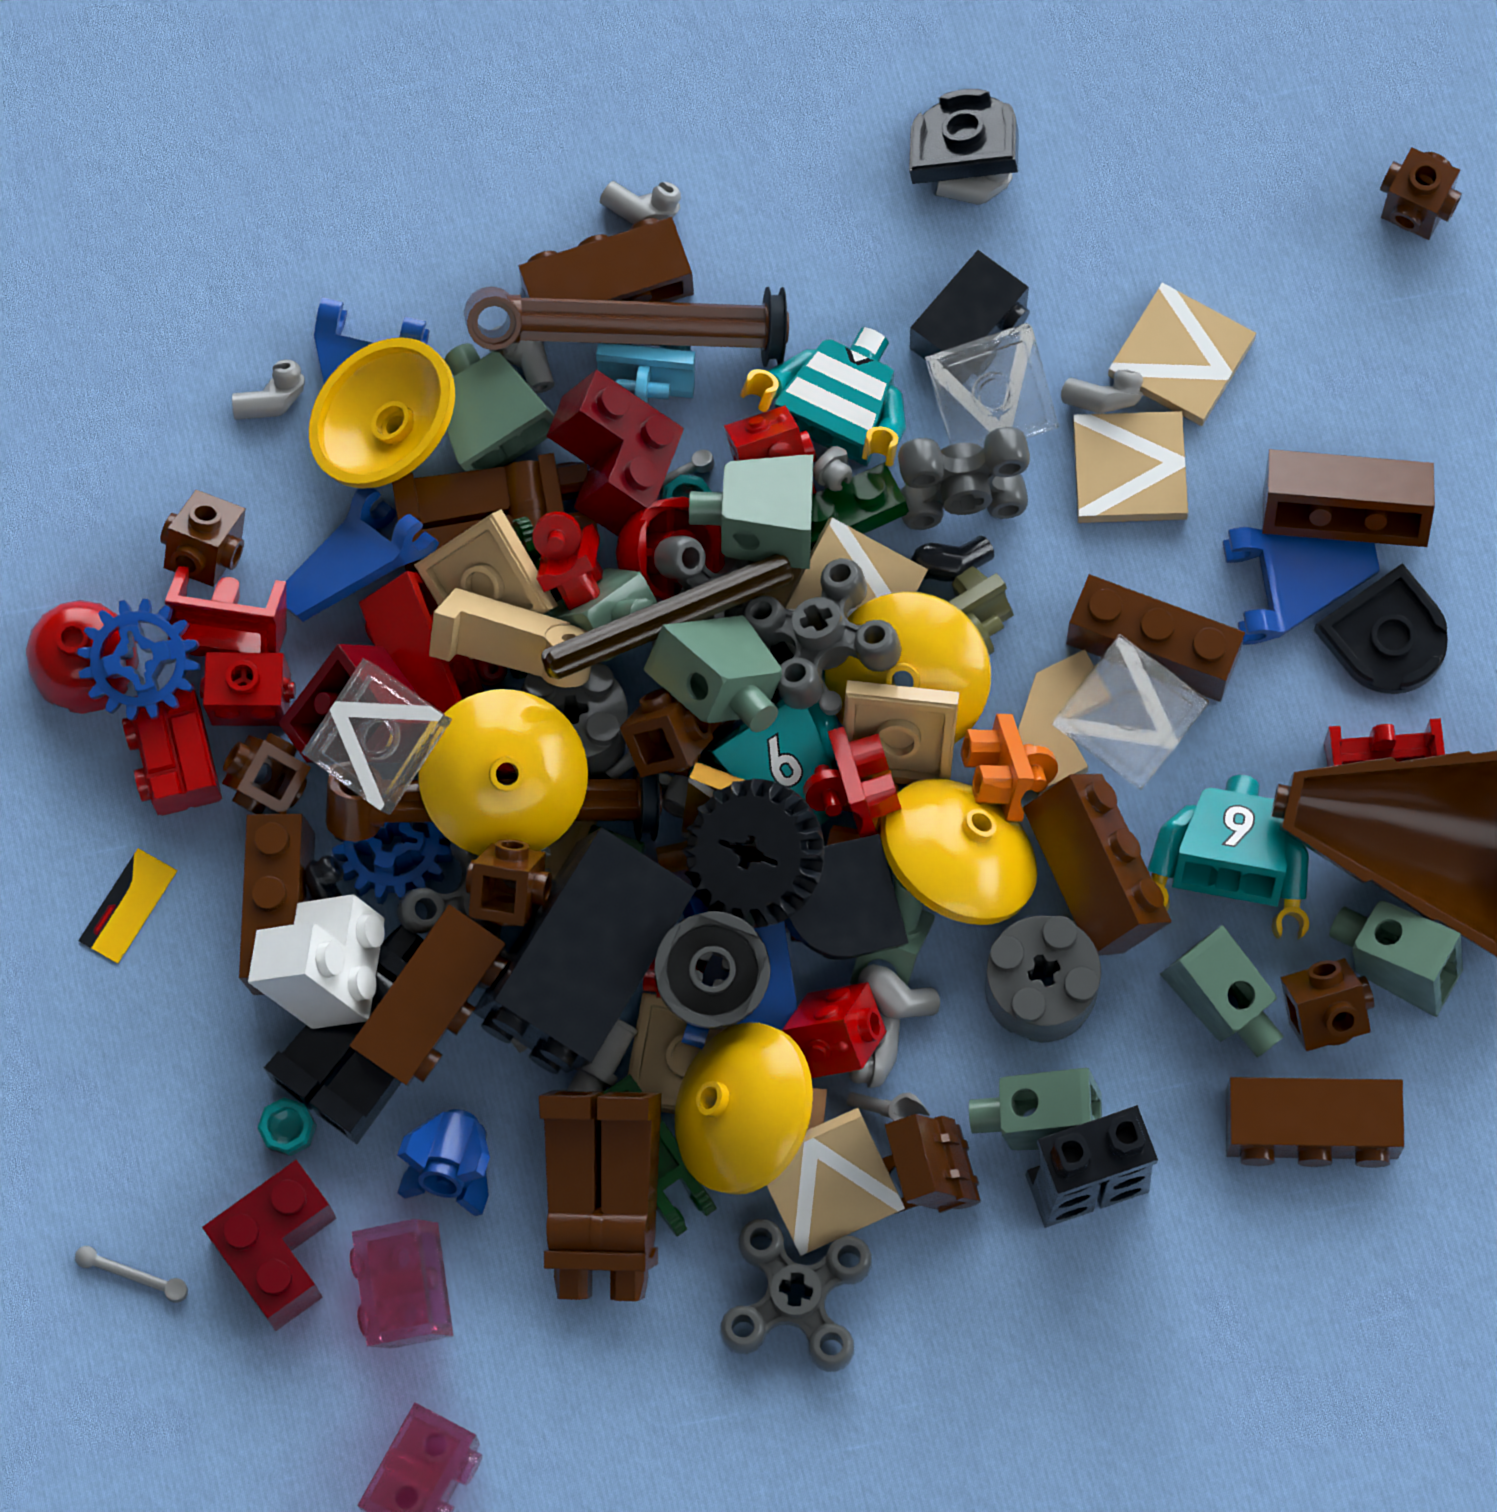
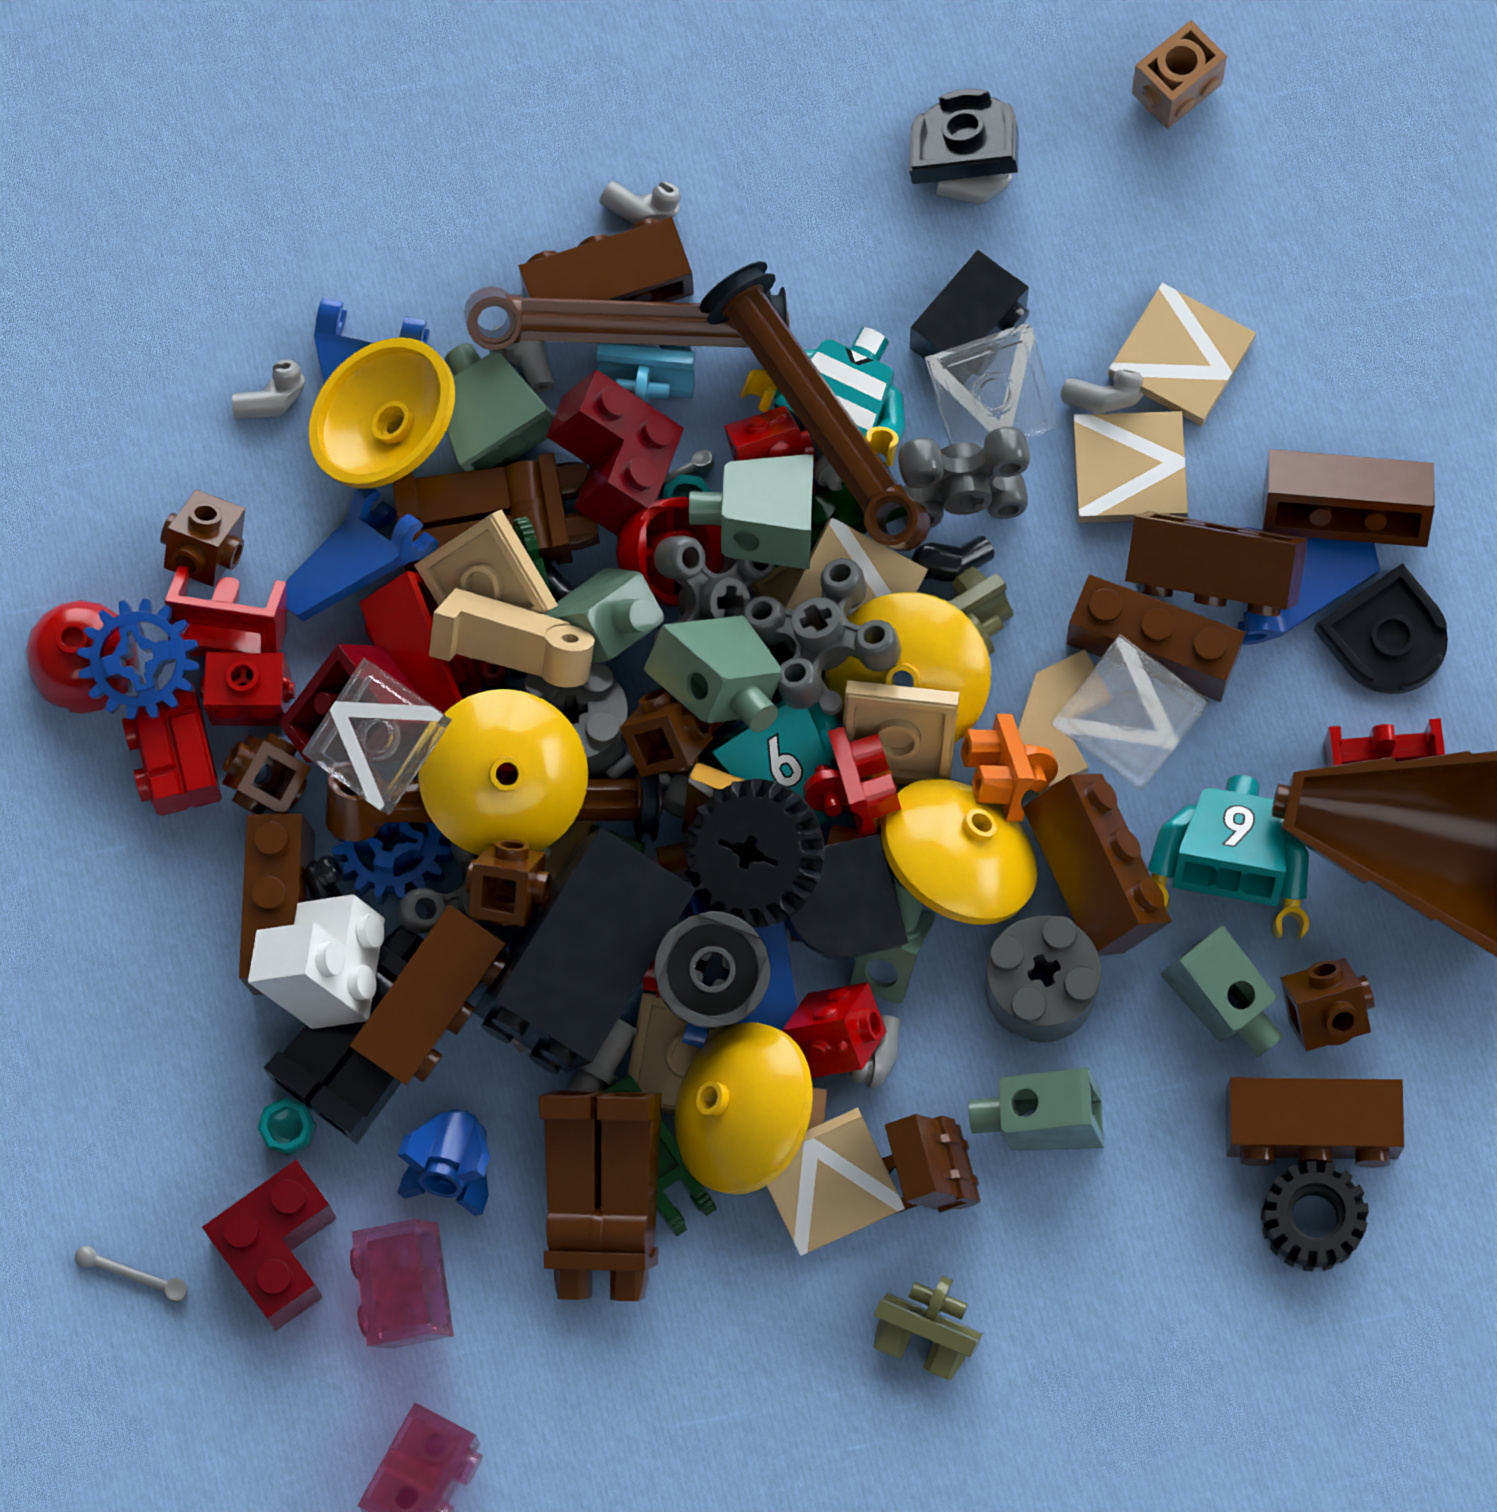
(127, 905): yellow sticker -> none
(567, 558): red hips -> none
(646, 623): dark brown axle -> none
(744, 303): none -> reddish brown piece
(818, 1283): dark grey gear -> none
(895, 997): light grey arm -> none
(900, 1107): light grey hand -> none
(902, 1319): none -> olive hips
(1091, 1163): black hips -> none
(1179, 74): none -> medium nougat head
(1216, 562): none -> reddish brown brick
(1333, 1187): none -> black tyre
(1403, 953): sand green torso -> none
(1420, 192): reddish brown brick -> none

